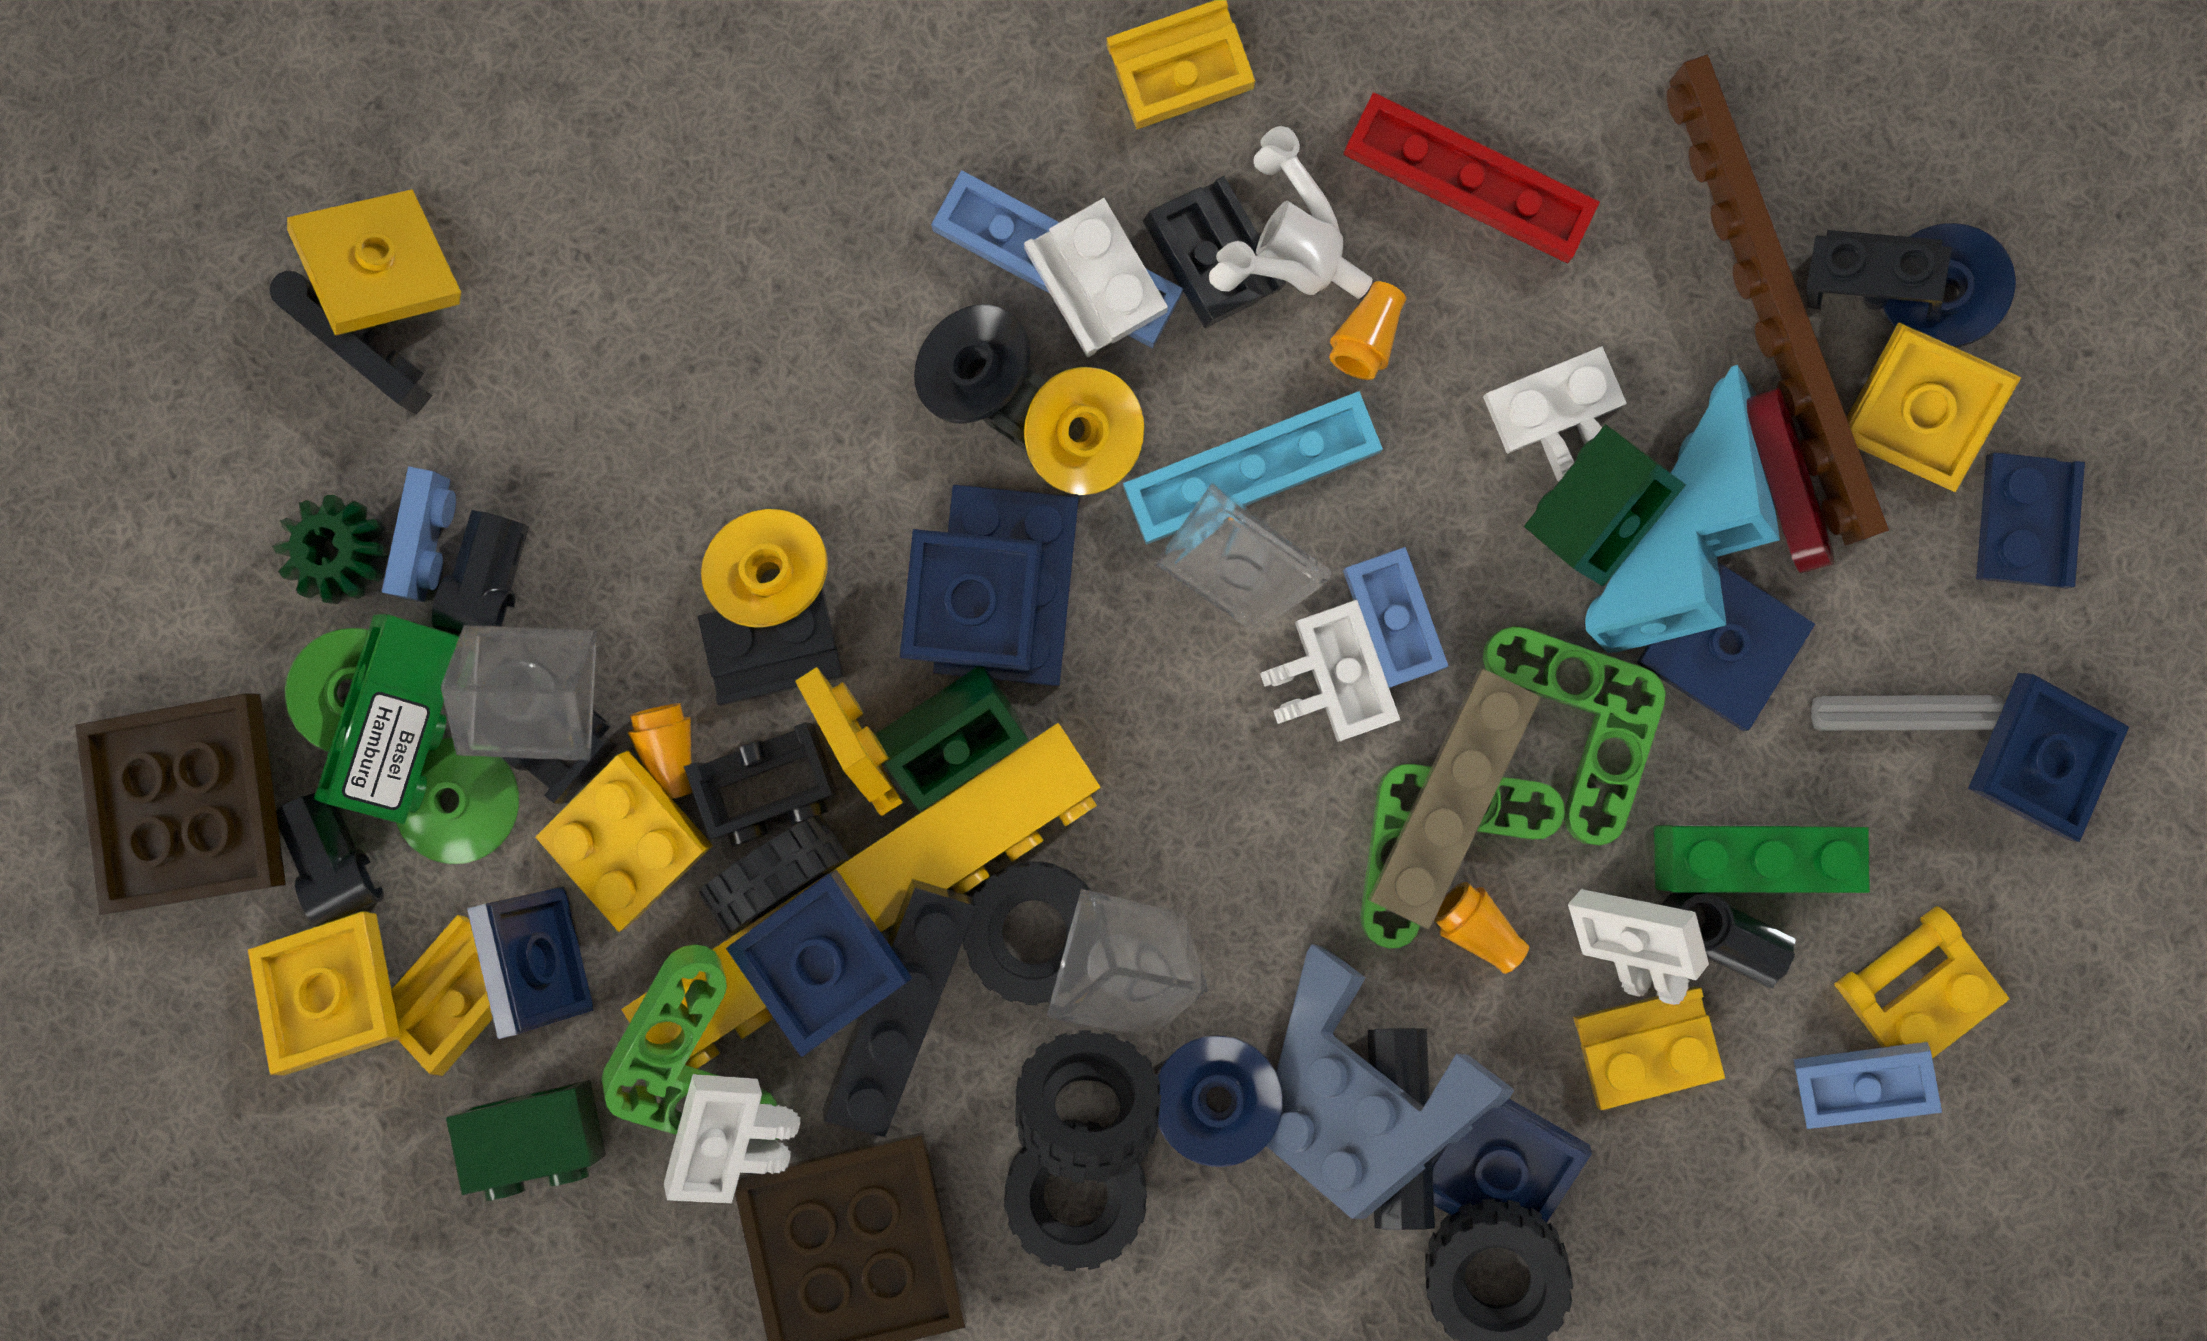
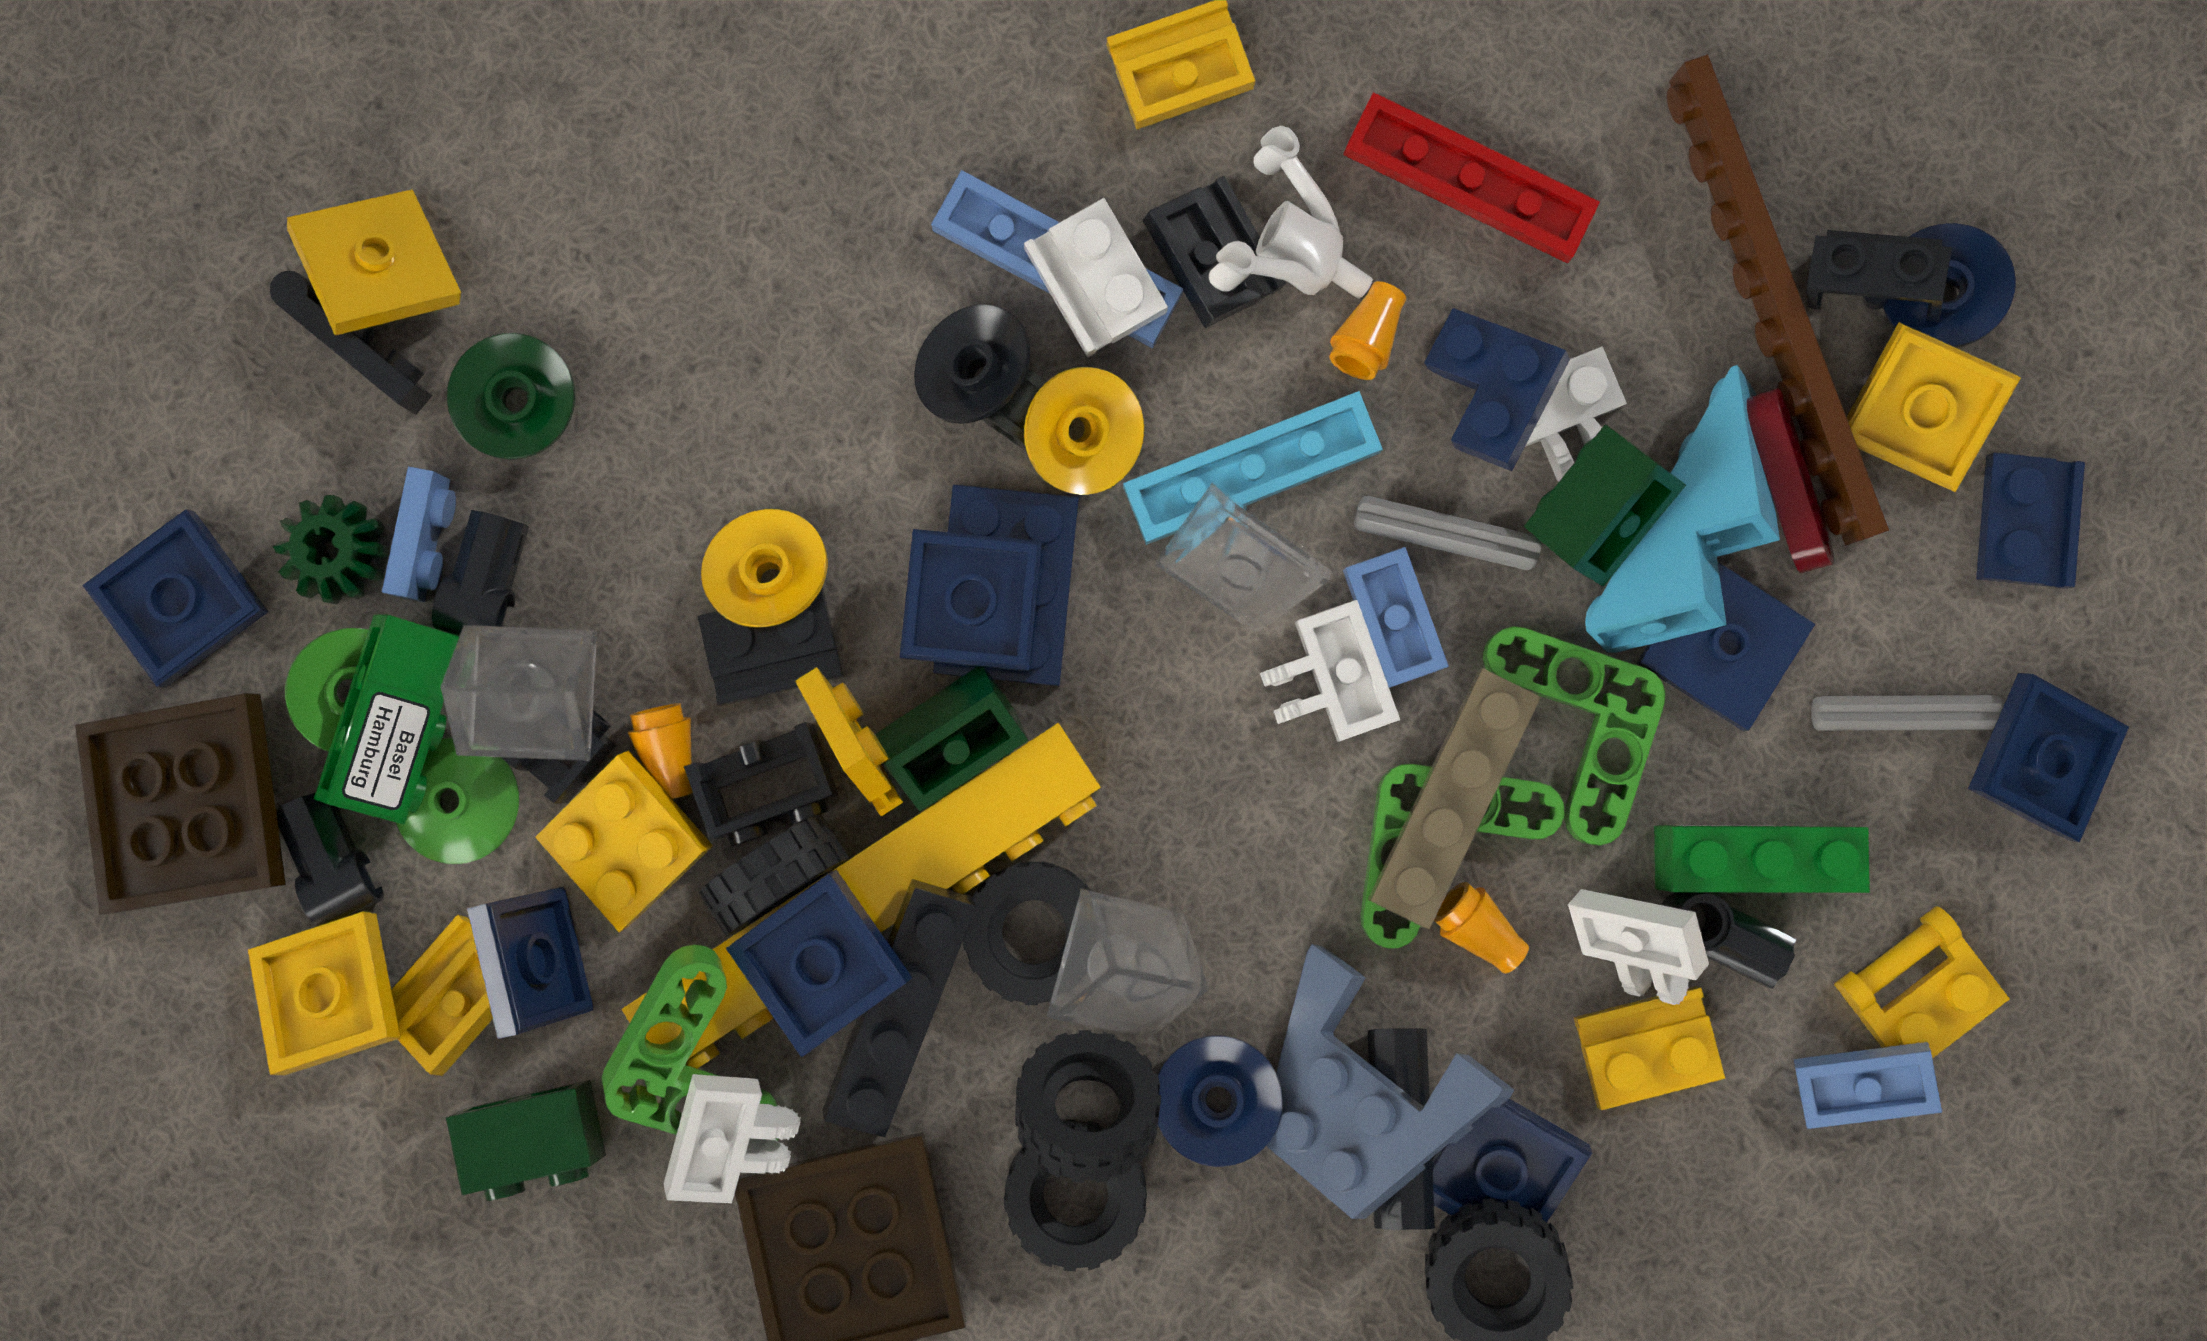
(175, 598): none -> dark blue plate
(487, 376): none -> dark green dish
(1447, 533): none -> light grey axle
(1511, 382): none -> dark blue plate

